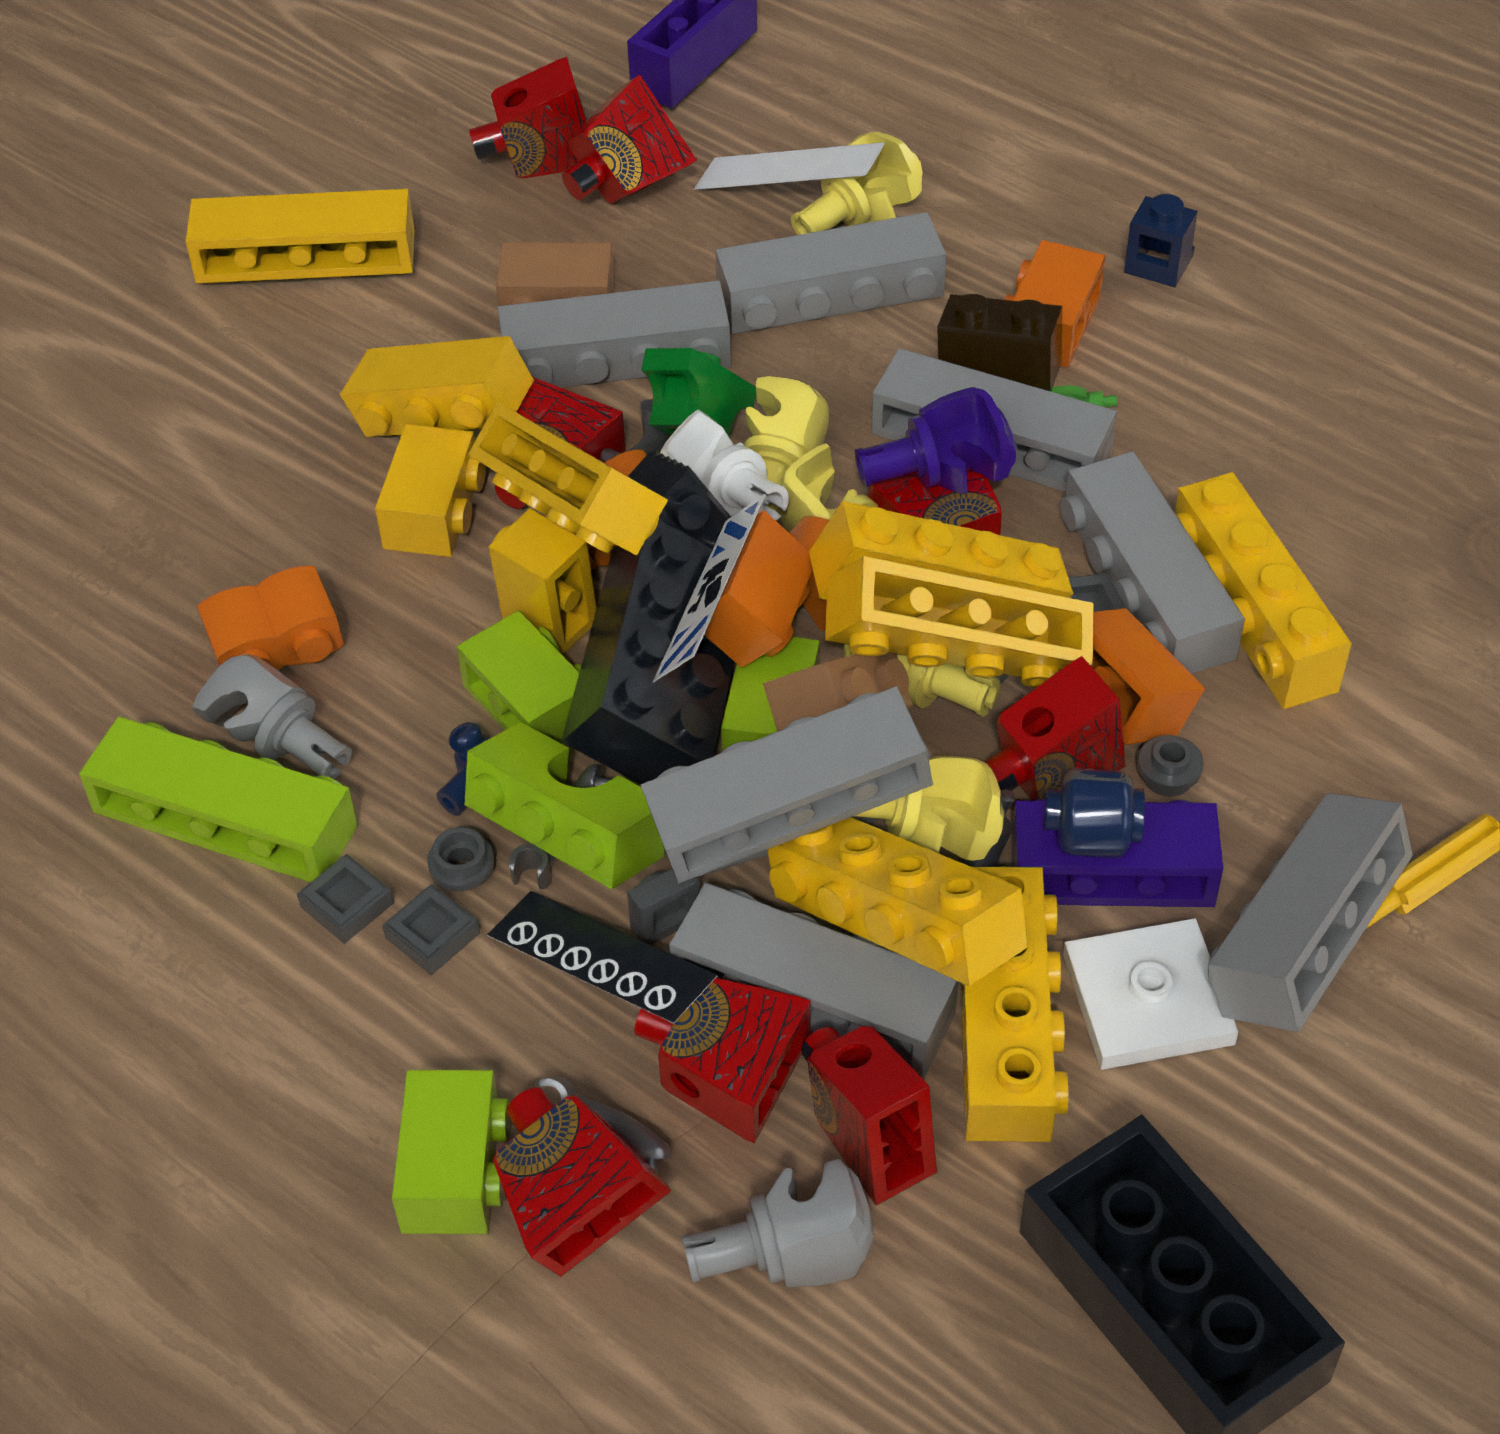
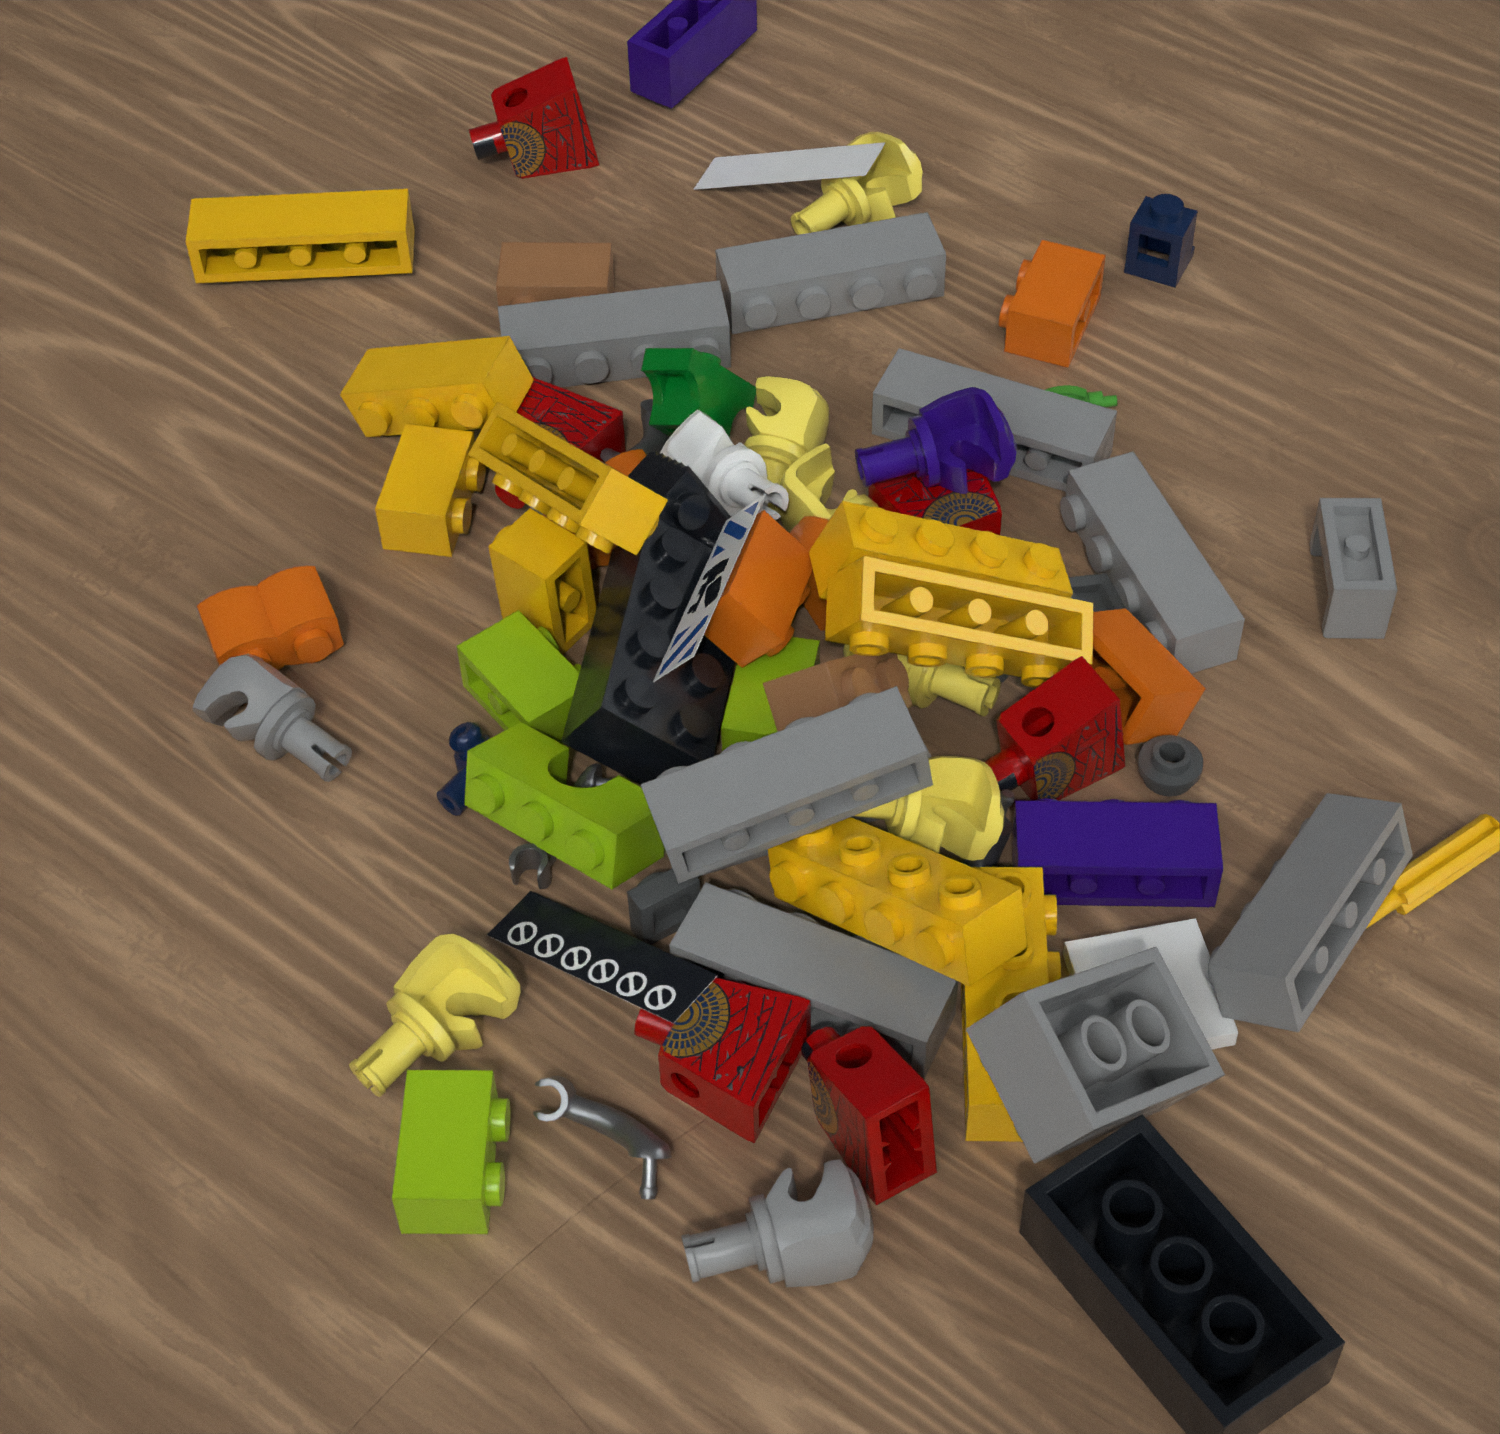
(219, 799): lime brick -> none
(345, 898): dark grey tile -> none
(429, 1005): none -> light yellow piece
(431, 929): dark grey tile -> none
(455, 846): dark grey plate -> none
(570, 1179): red torso -> none
(625, 146): red torso -> none
(1003, 338): dark brown brick -> none
(1093, 1052): none -> light grey brick
(1095, 813): dark blue head -> none
(1286, 622): yellow brick -> none
(1356, 566): none -> light grey panel

